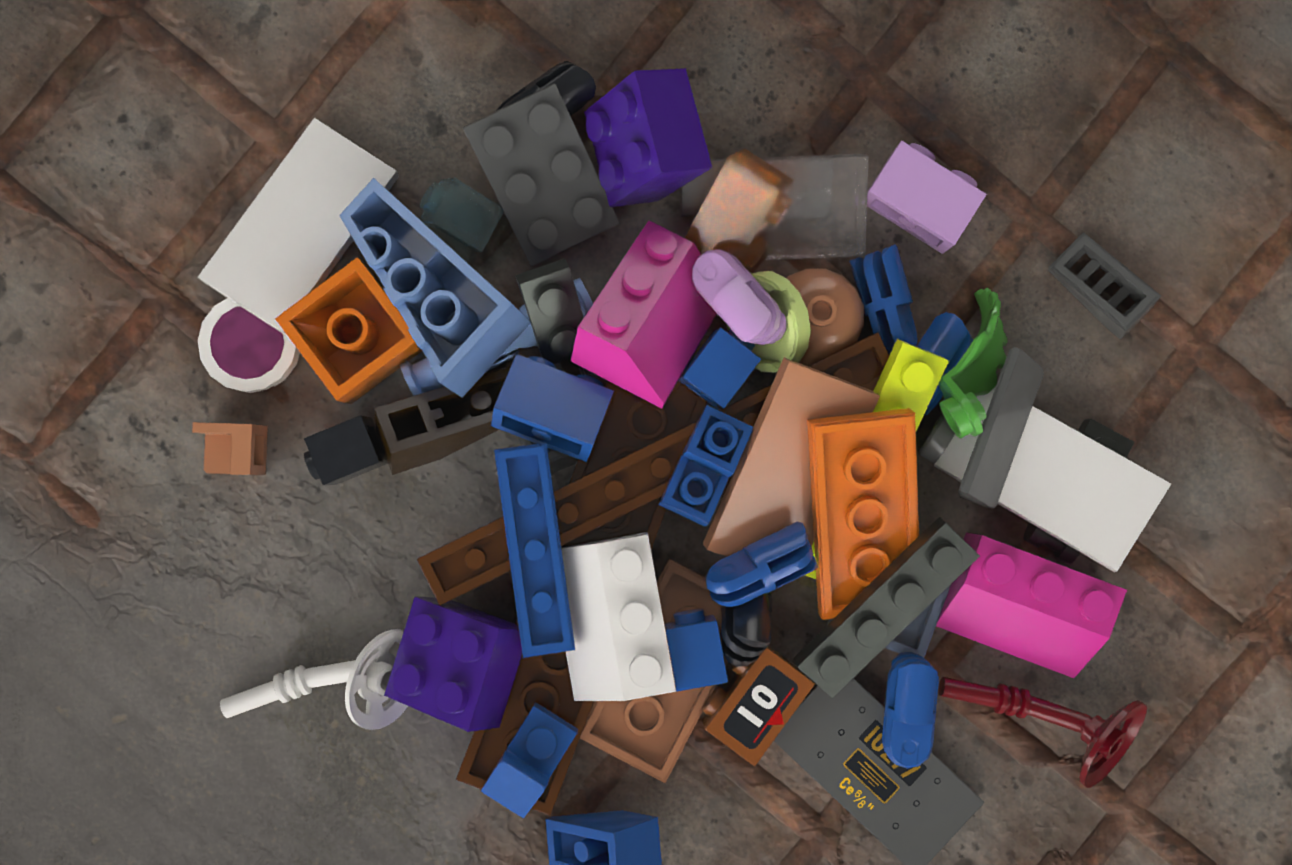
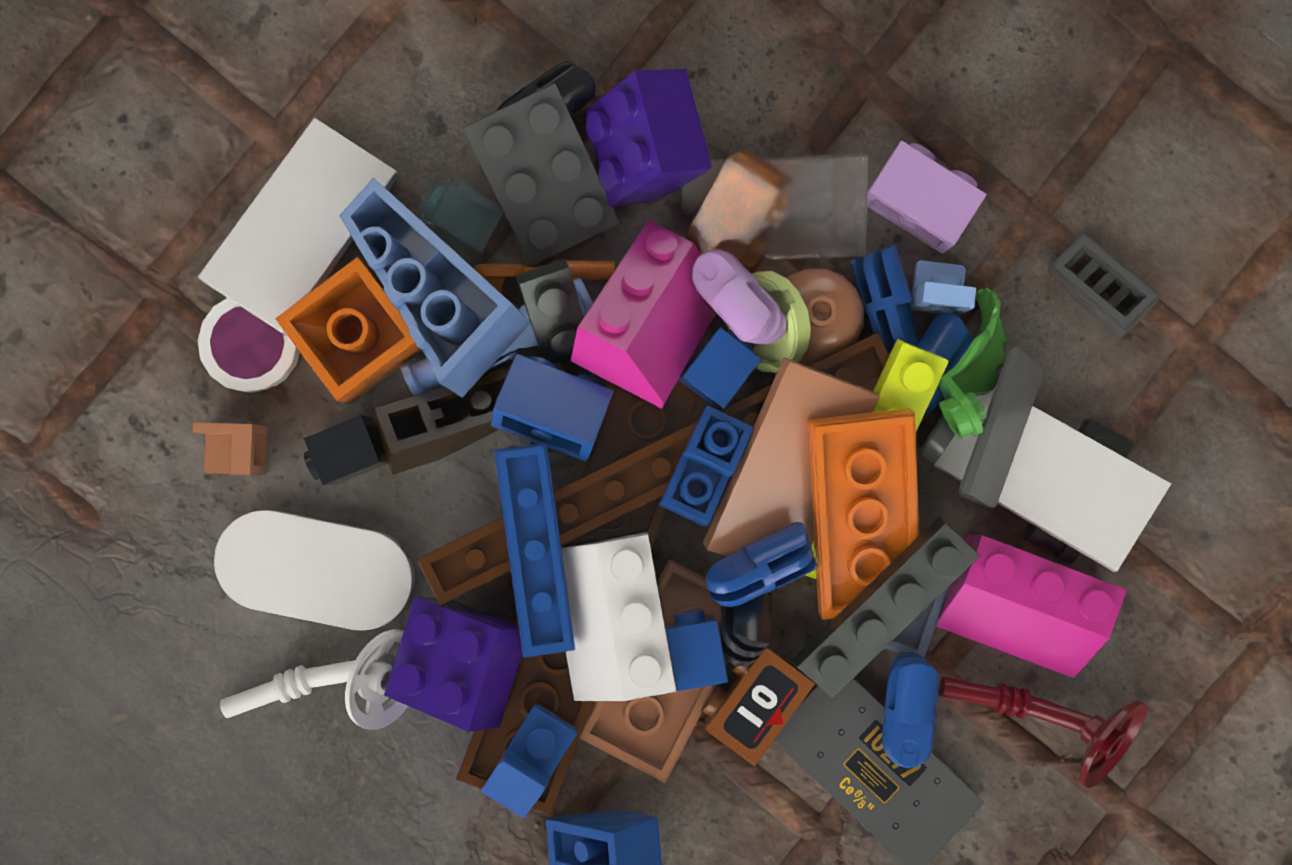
(314, 569): none -> white tile
(579, 269): none -> orange piece
(941, 288): none -> light blue bracket

